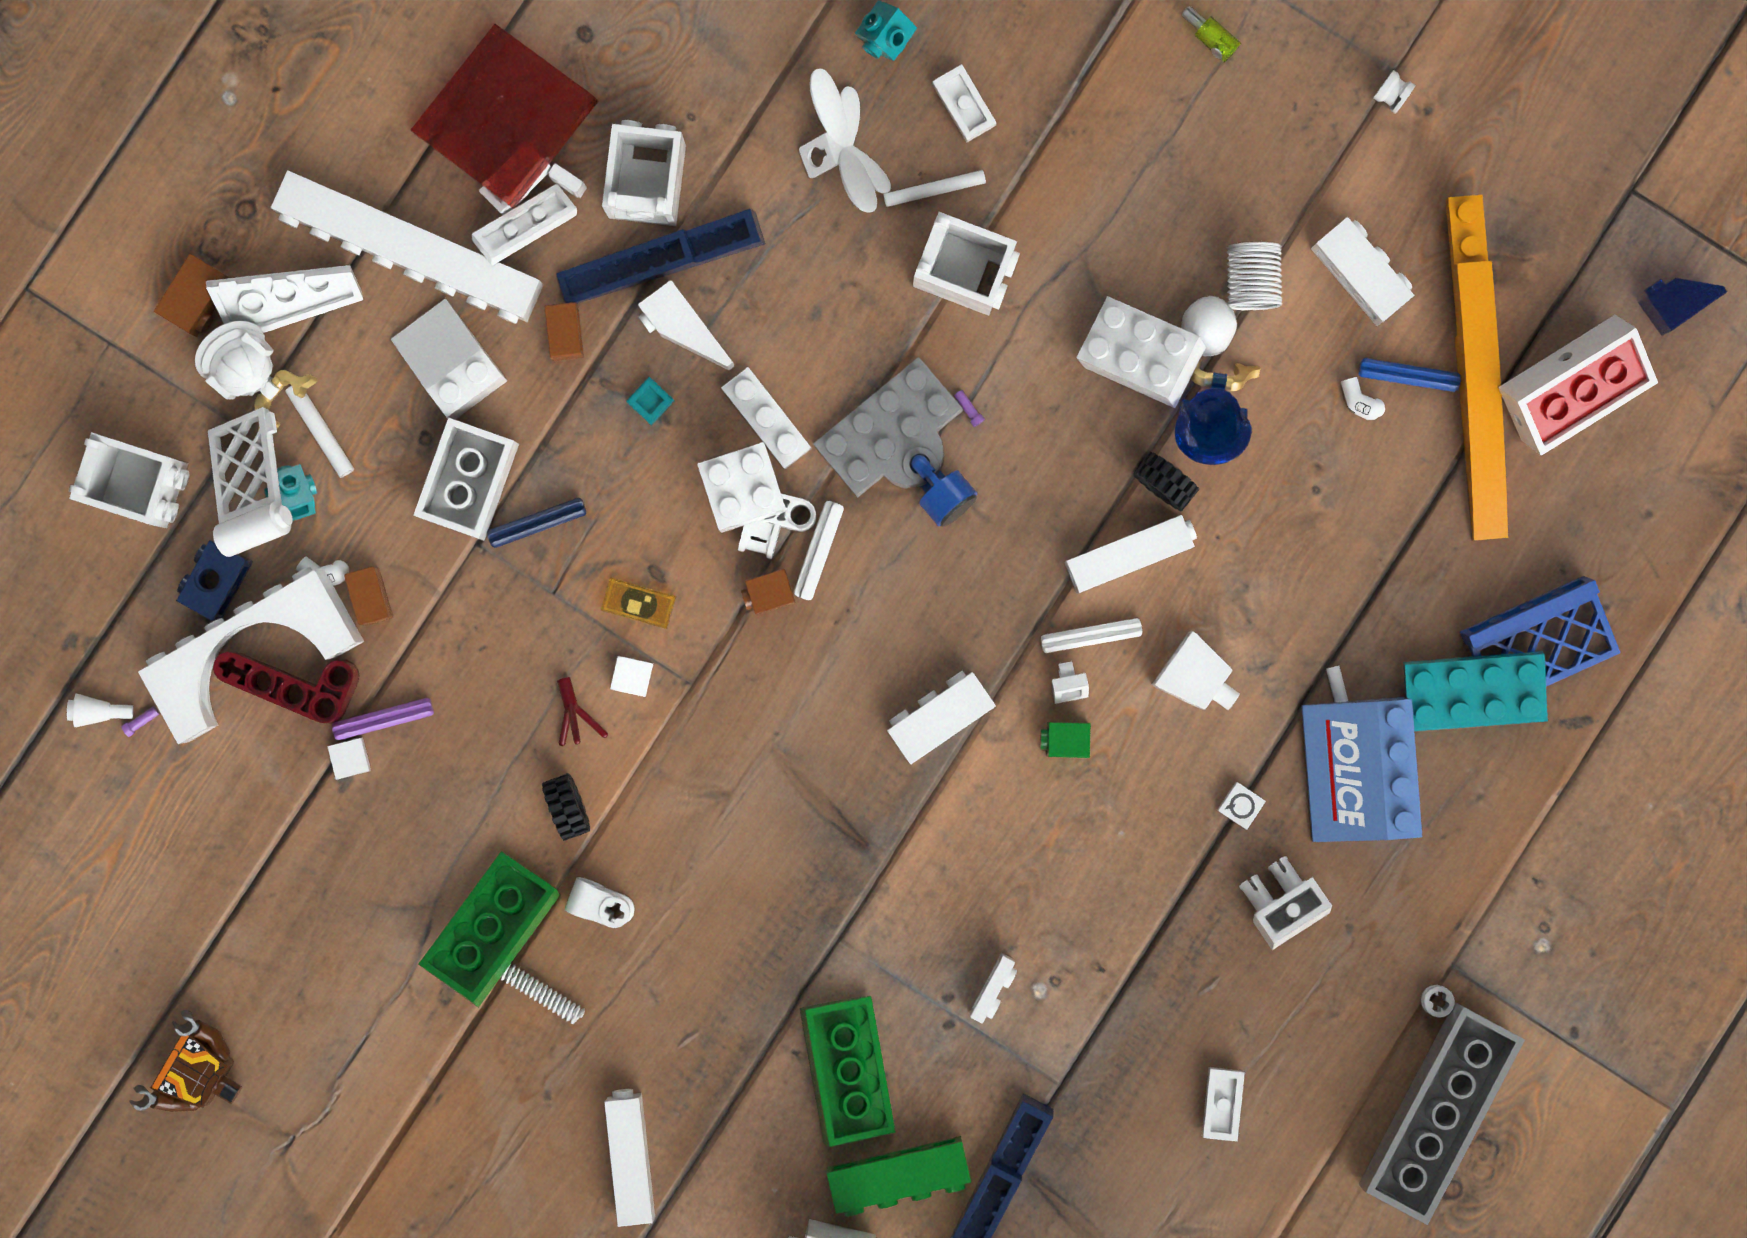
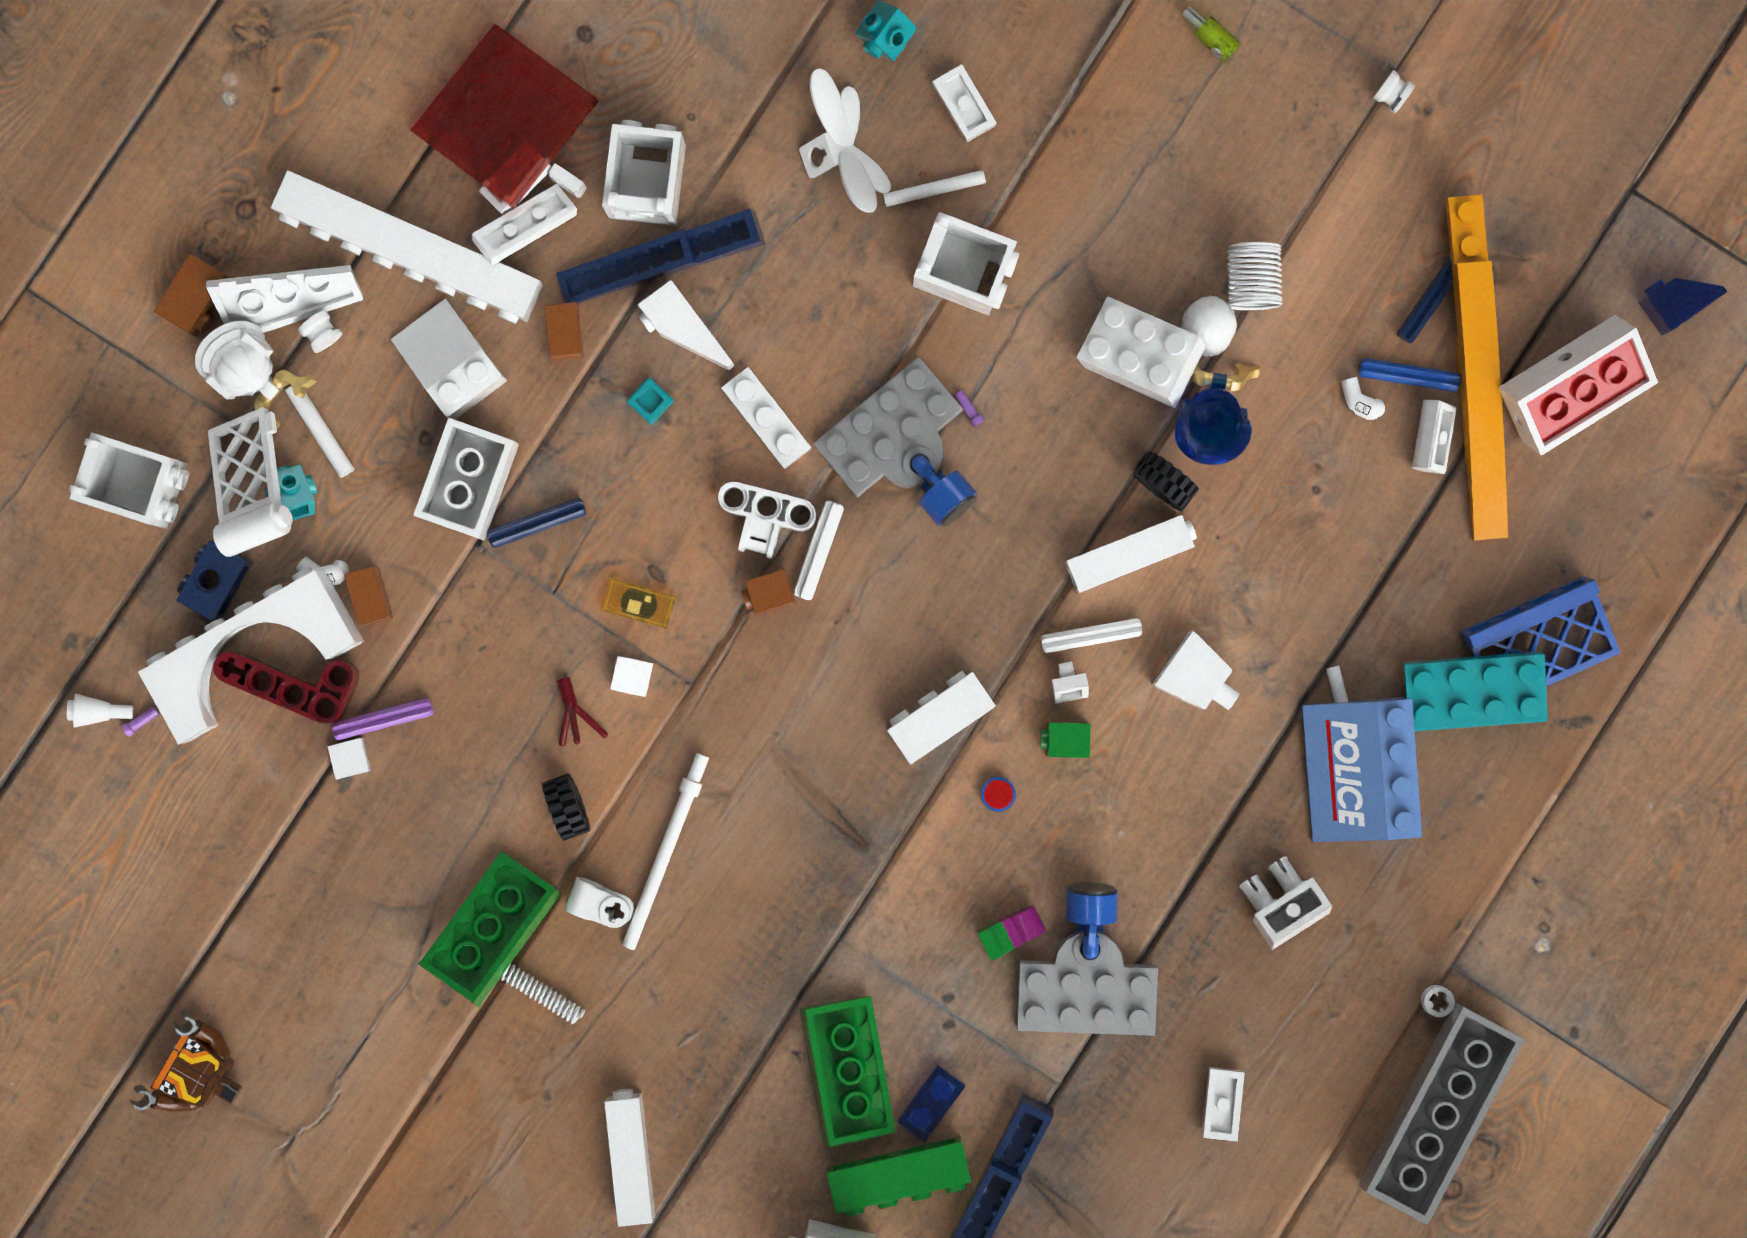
(320, 331): none -> white wheel
(689, 788): none -> white bar
(742, 487): white brick -> none
(931, 1103): none -> clear blue piece
(987, 1001): white plate -> none
(998, 794): none -> red tile
(1011, 932): none -> leg
(1087, 982): none -> light grey plate
(1241, 805): white tile -> none
(1363, 270): white brick -> none
(1427, 304): none -> dark blue axle
(1434, 436): none -> white brick

